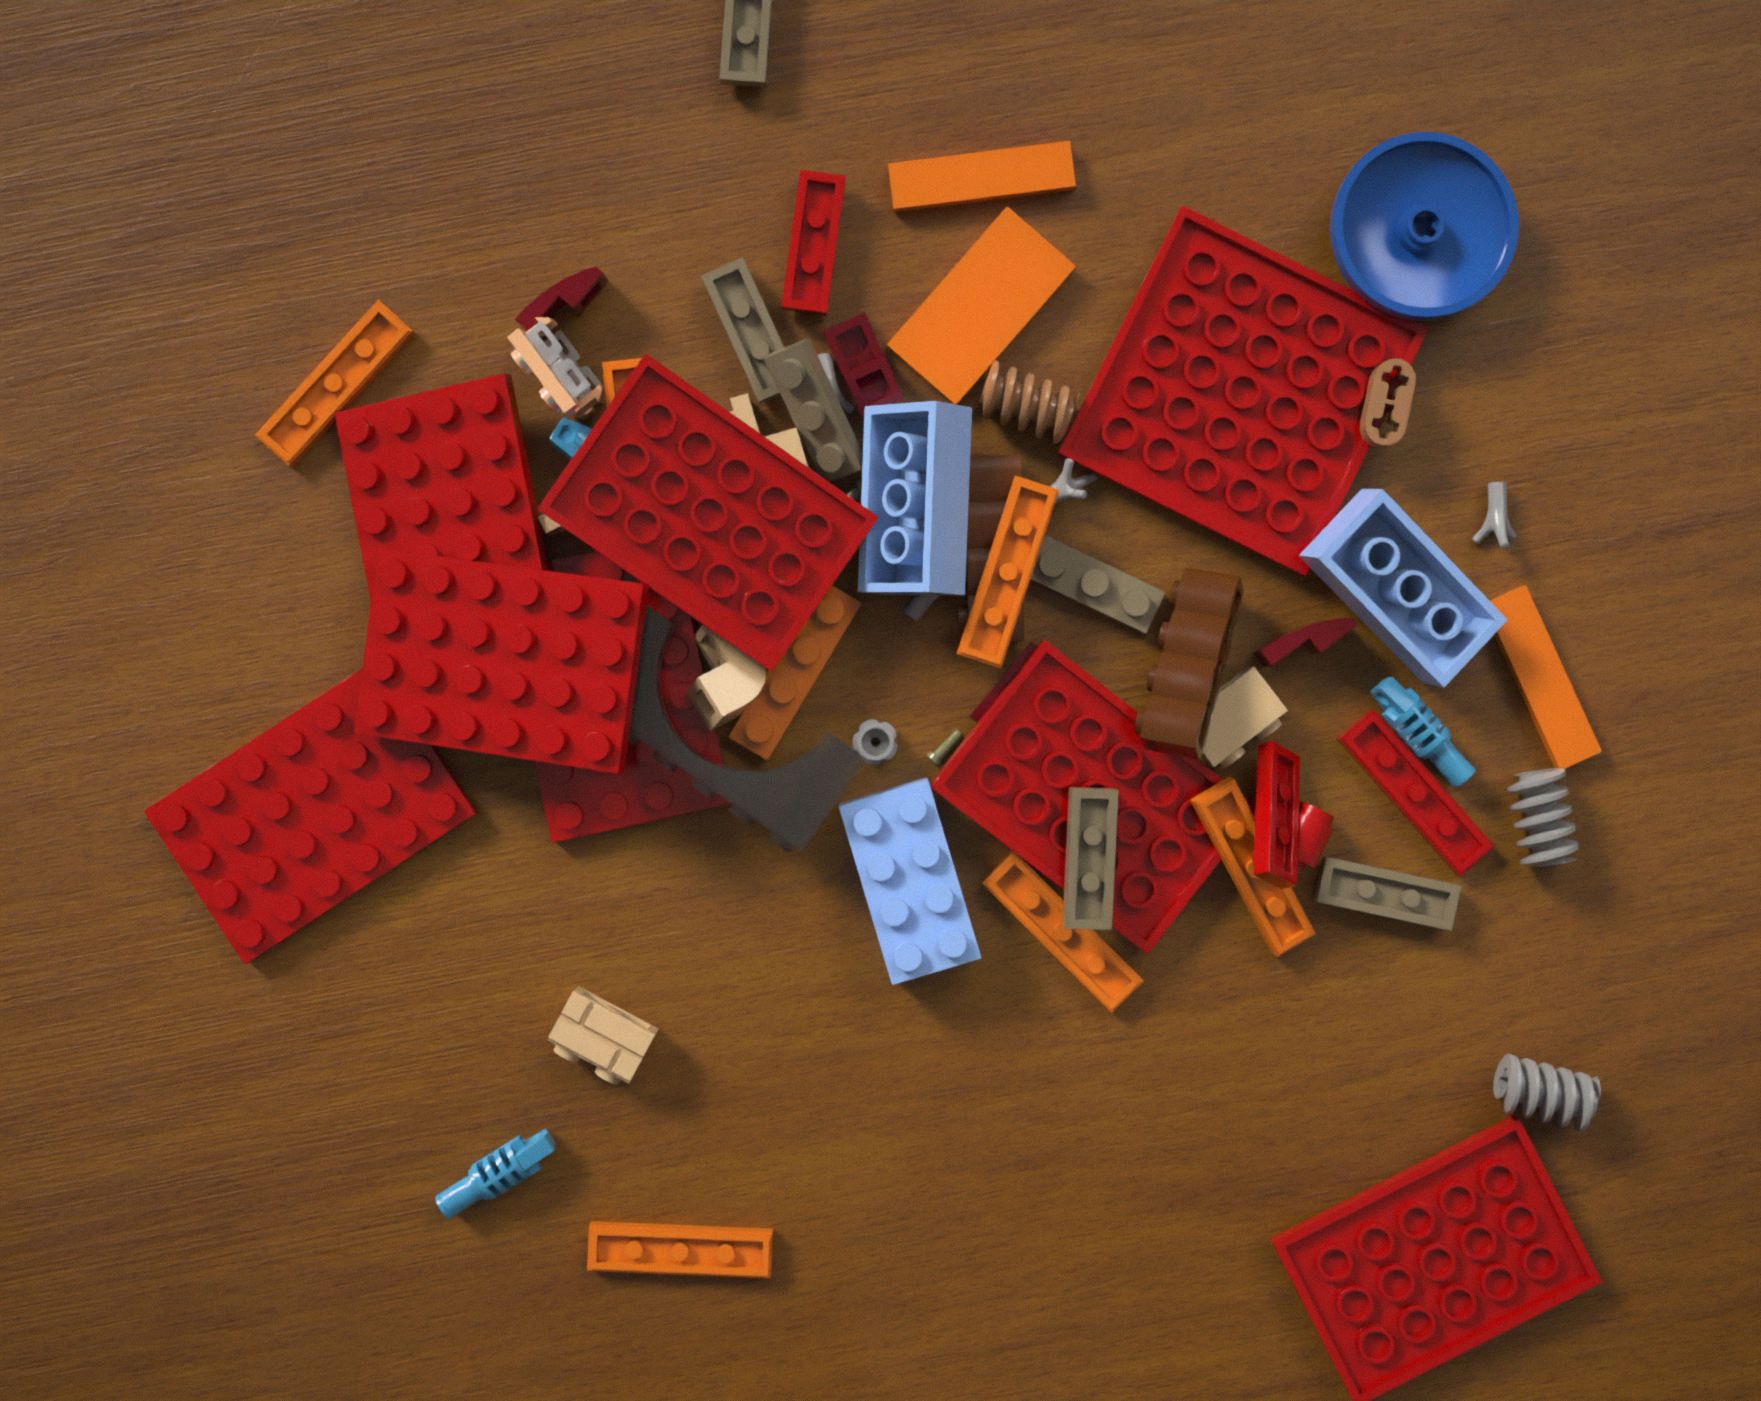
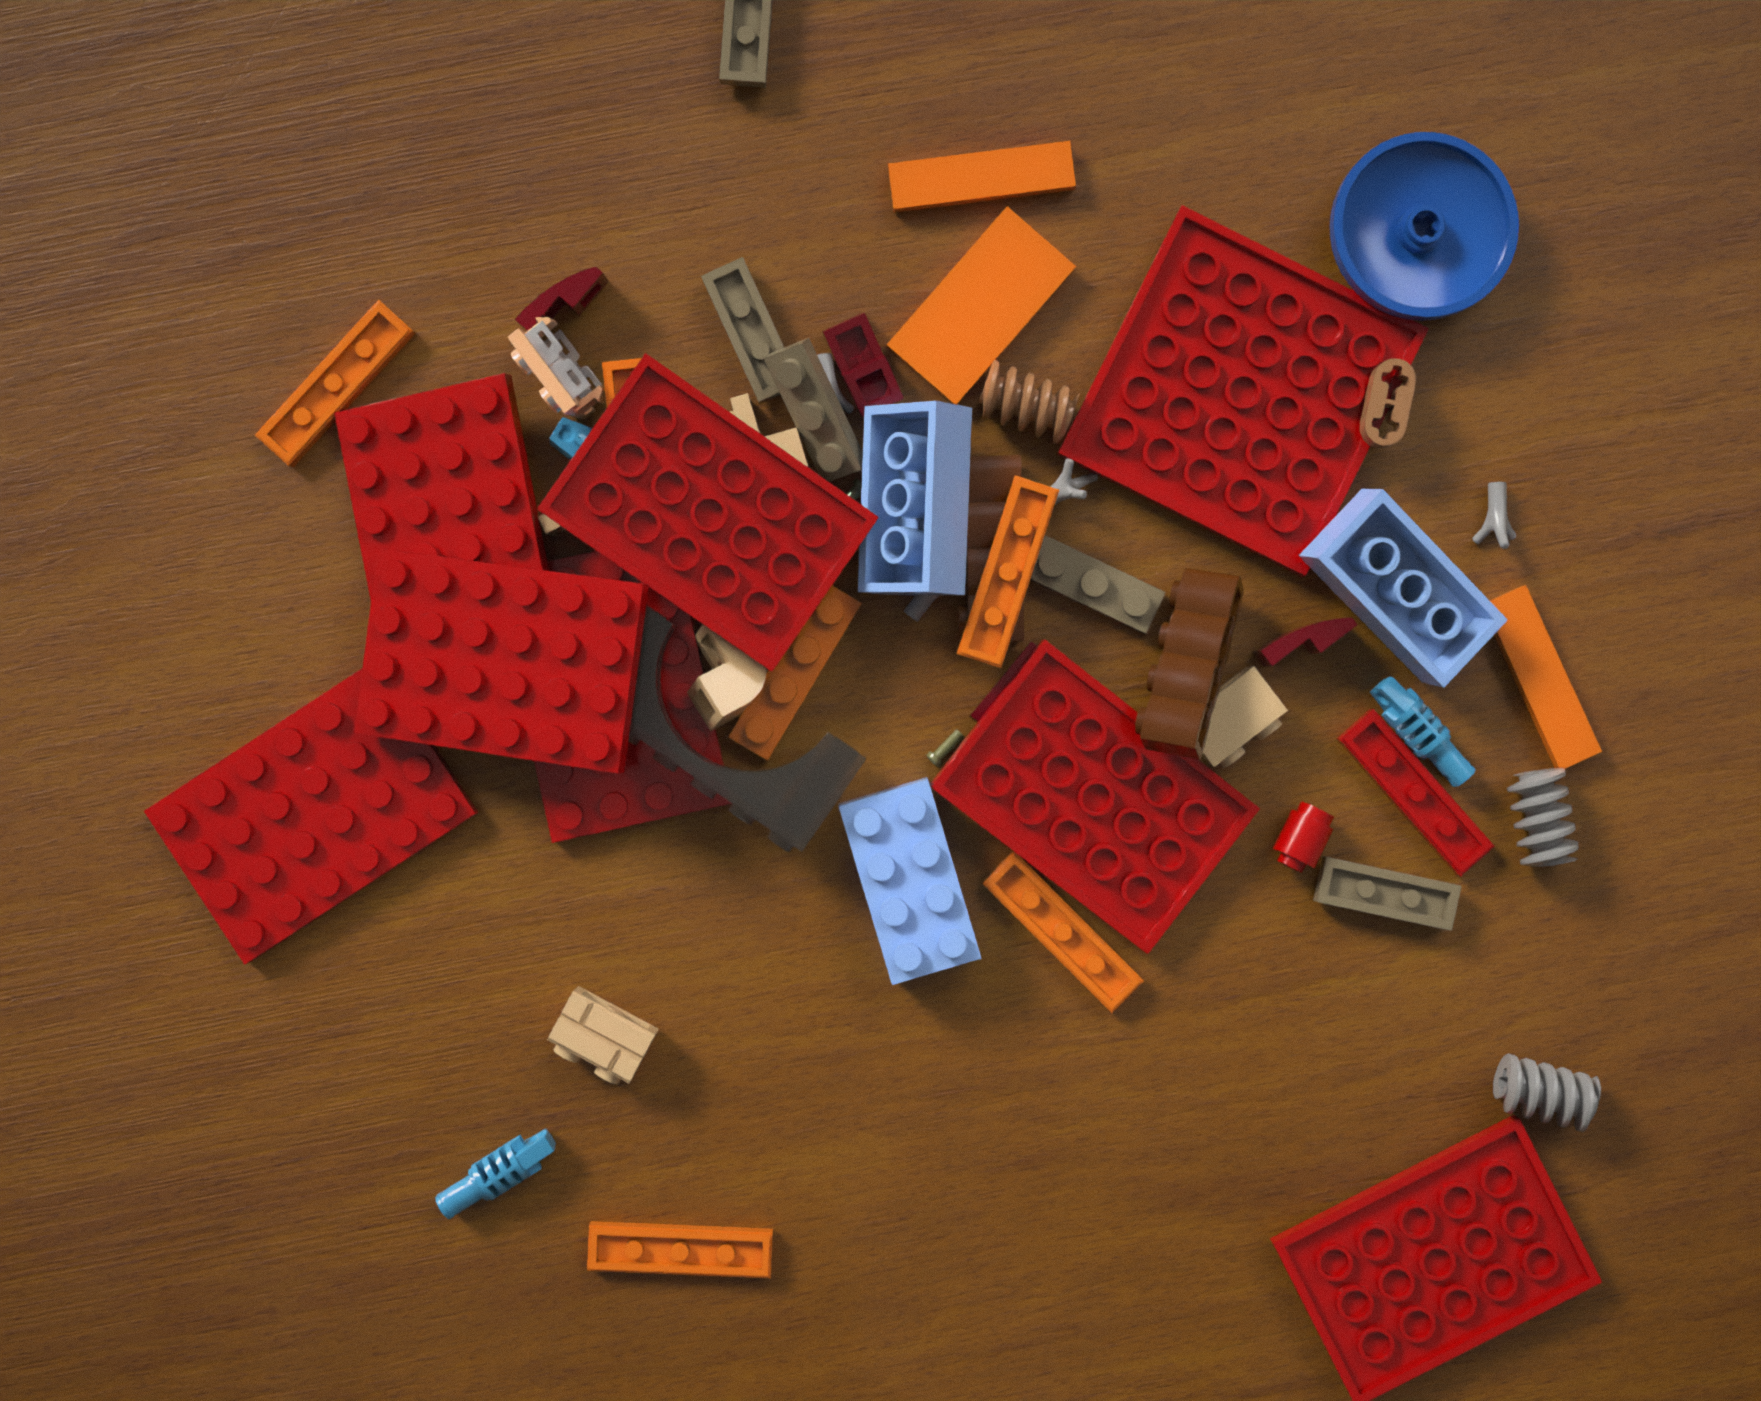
(813, 242): red plate -> none
(886, 735): light grey plate -> none
(1090, 858): dark tan plate -> none
(1233, 835): orange tile -> none
(1276, 815): red plate -> none

